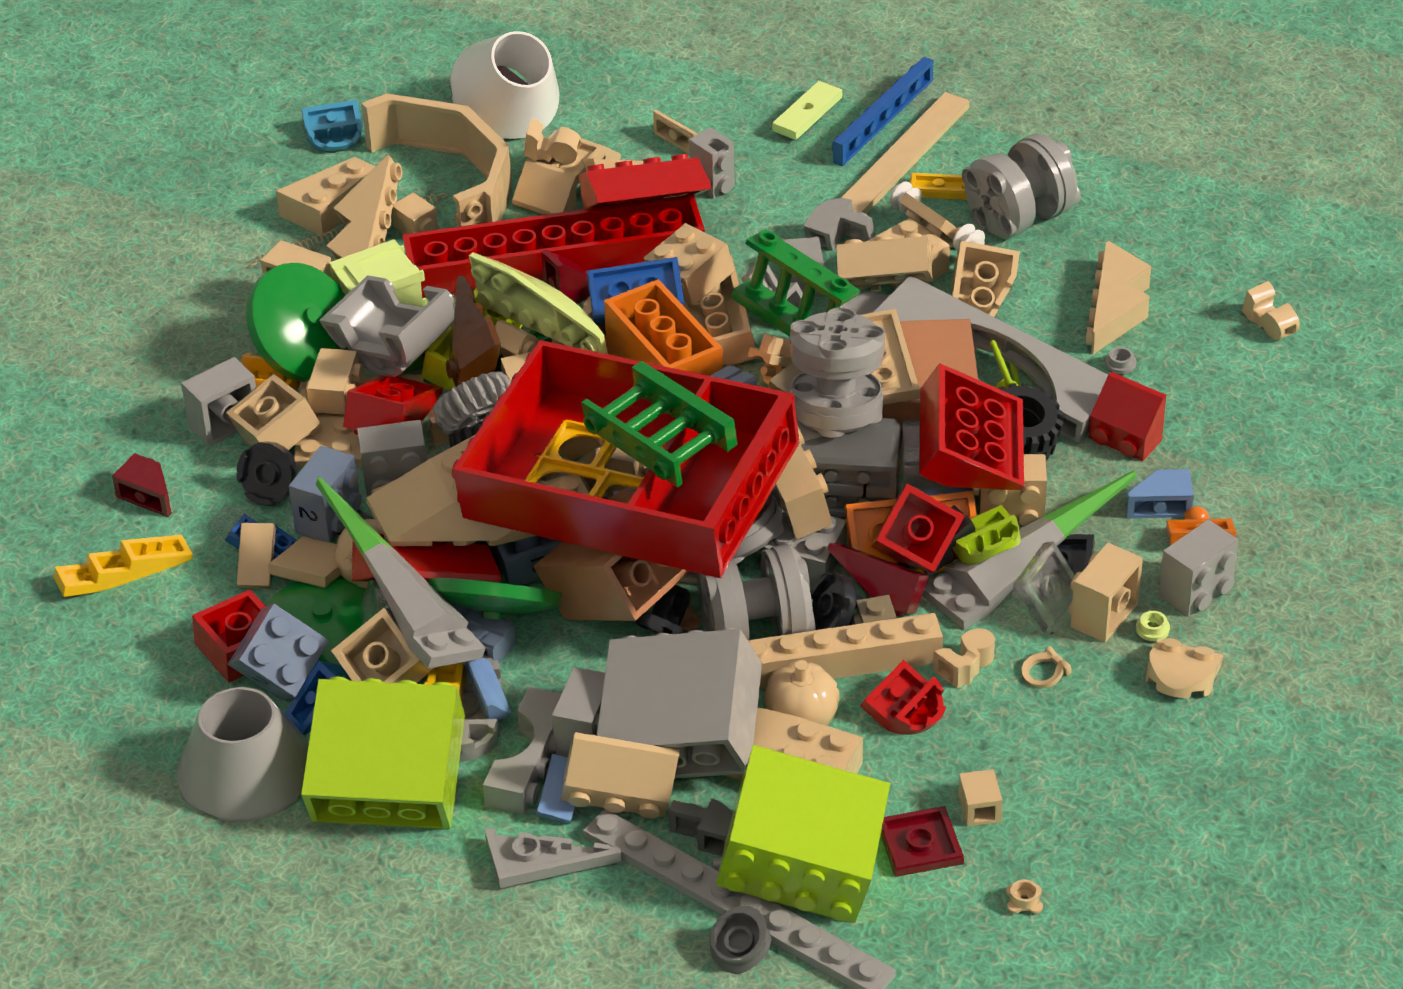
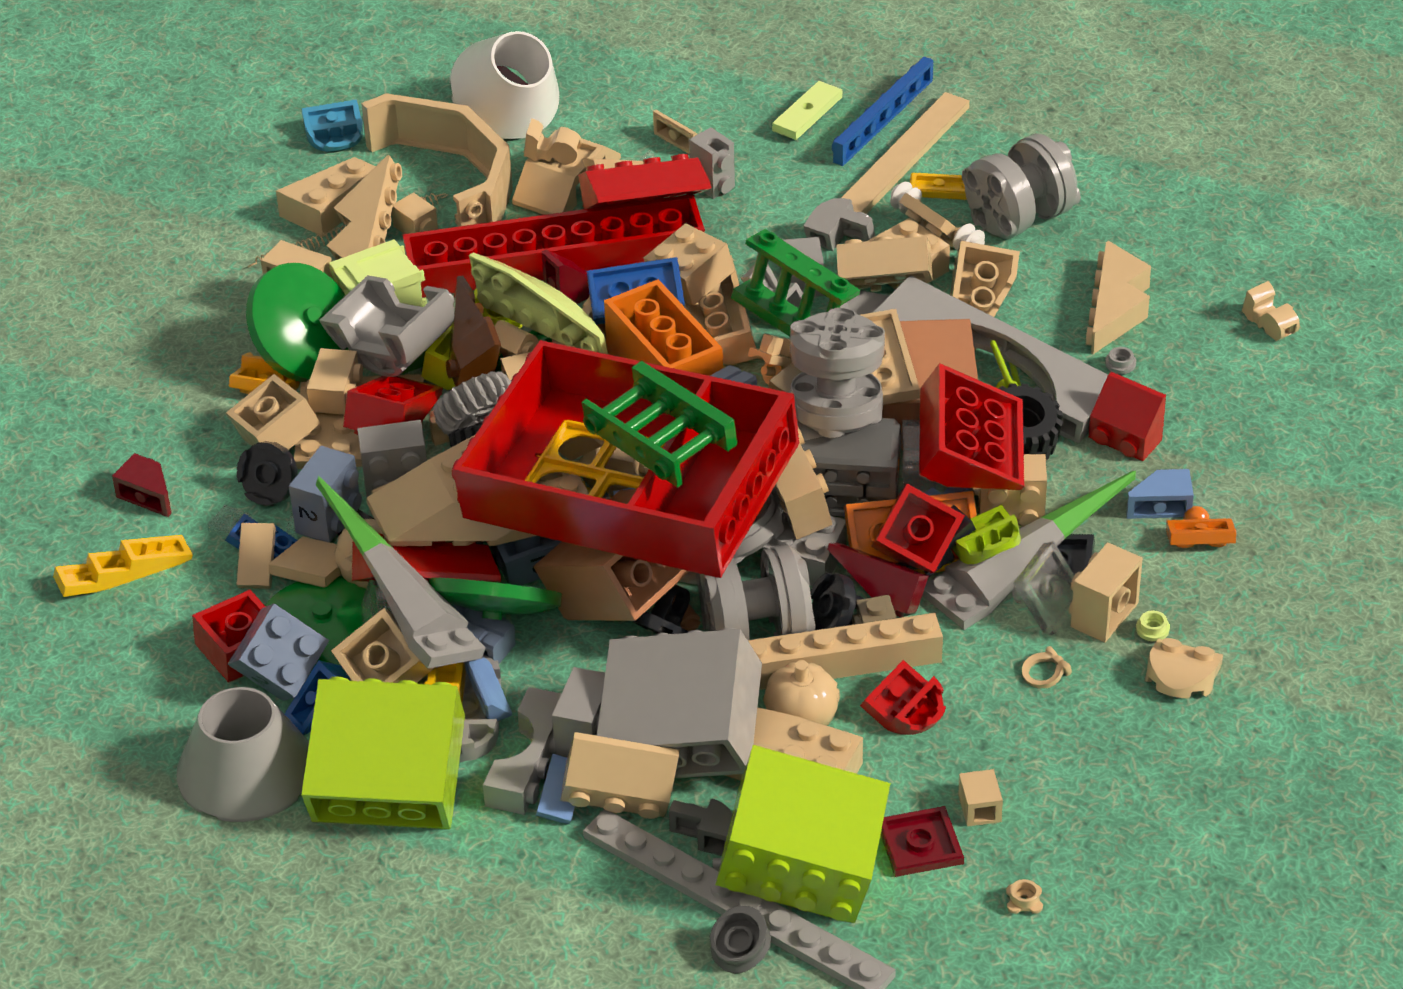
(212, 395): light grey brick -> none
(542, 857): light grey wing -> none
(975, 652): tan leg -> none
(1198, 568): light grey brick -> none

